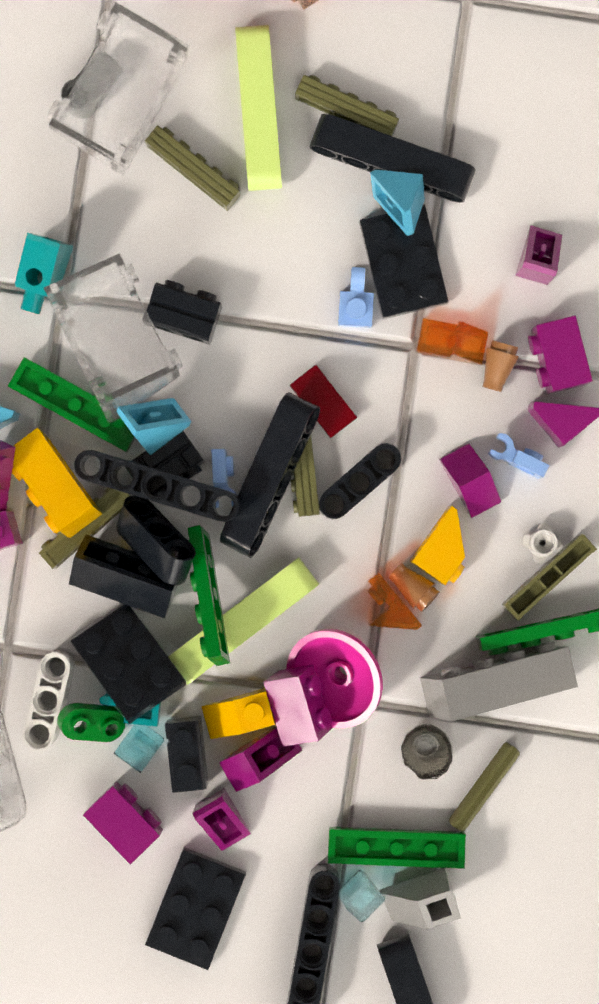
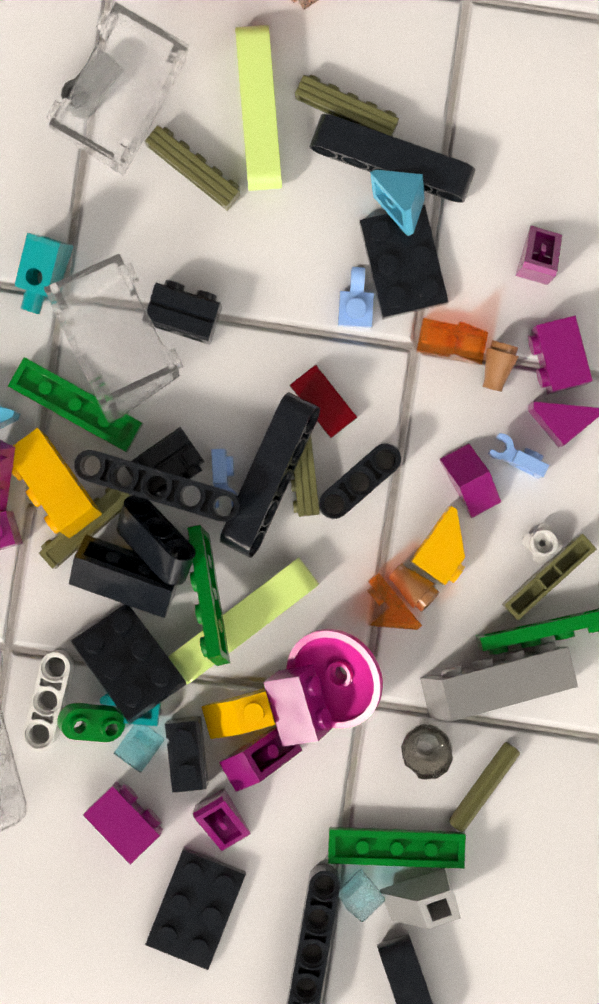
(154, 422): medium azure slope -> none

